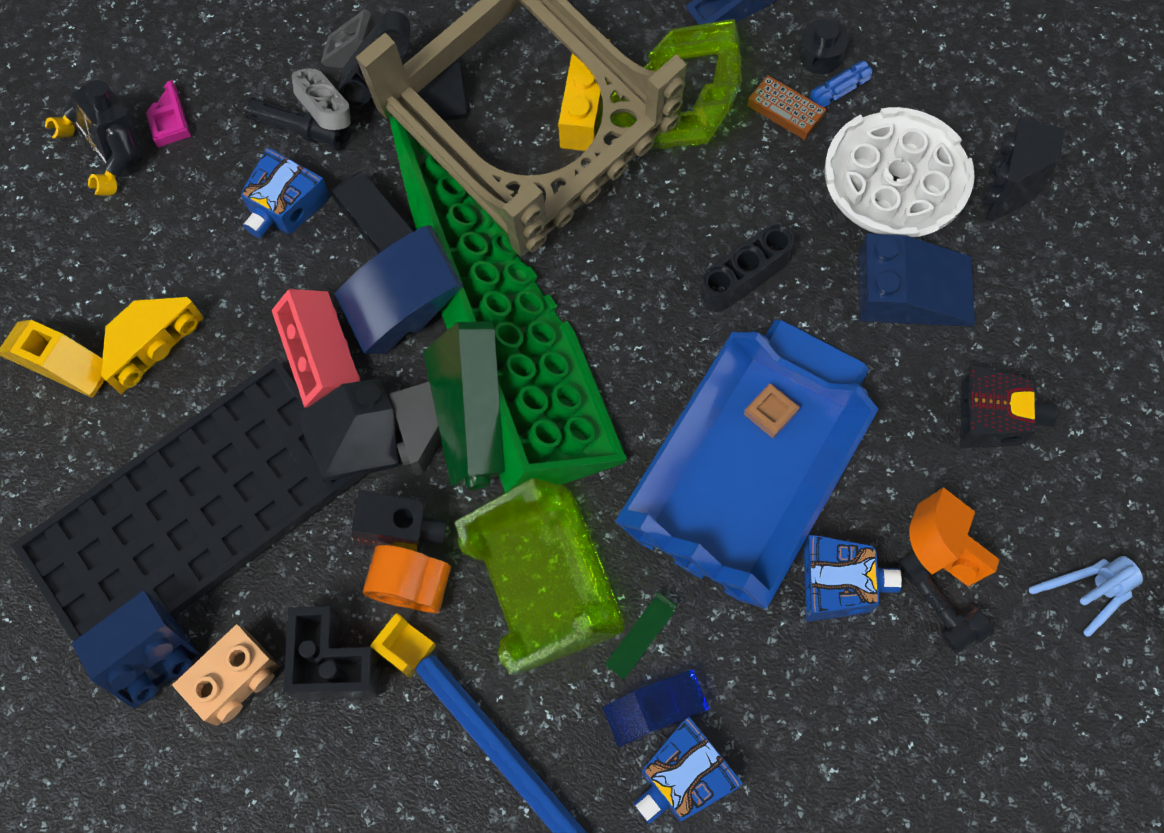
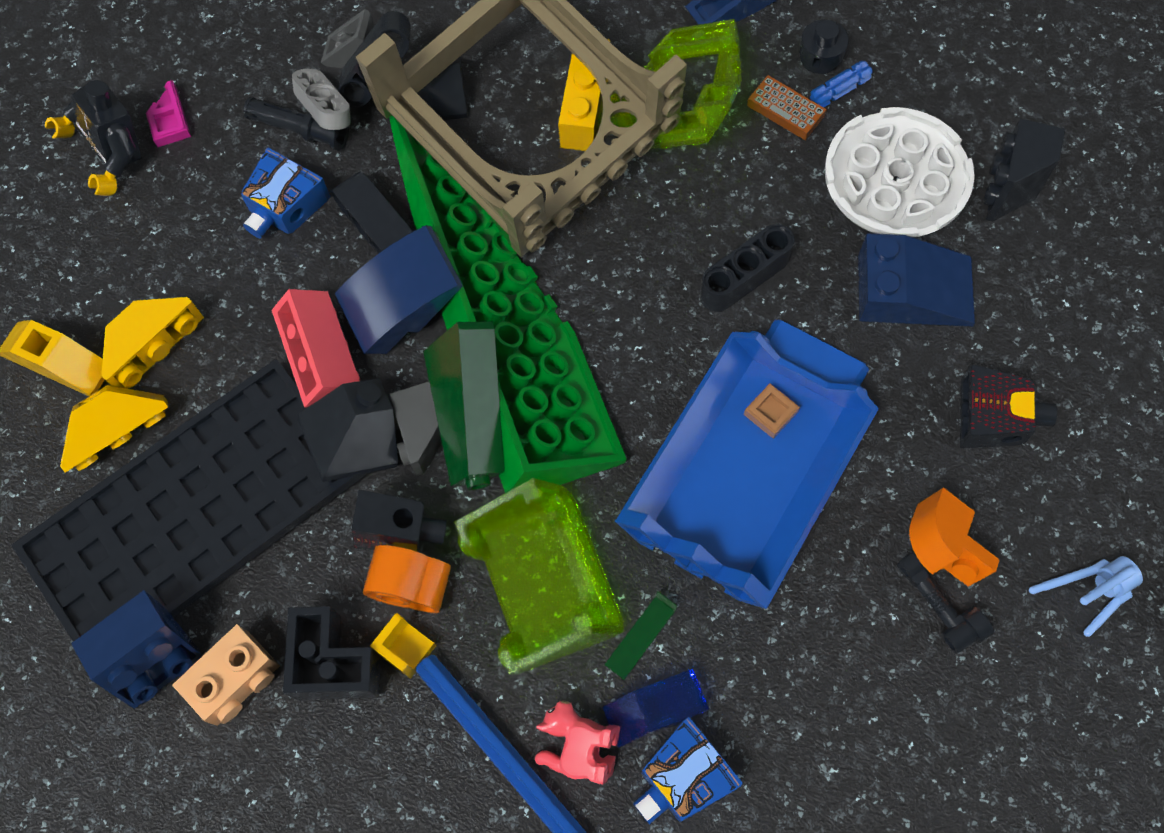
(107, 420): none -> yellow slope
(582, 744): none -> coral animal
(843, 578): torso -> none

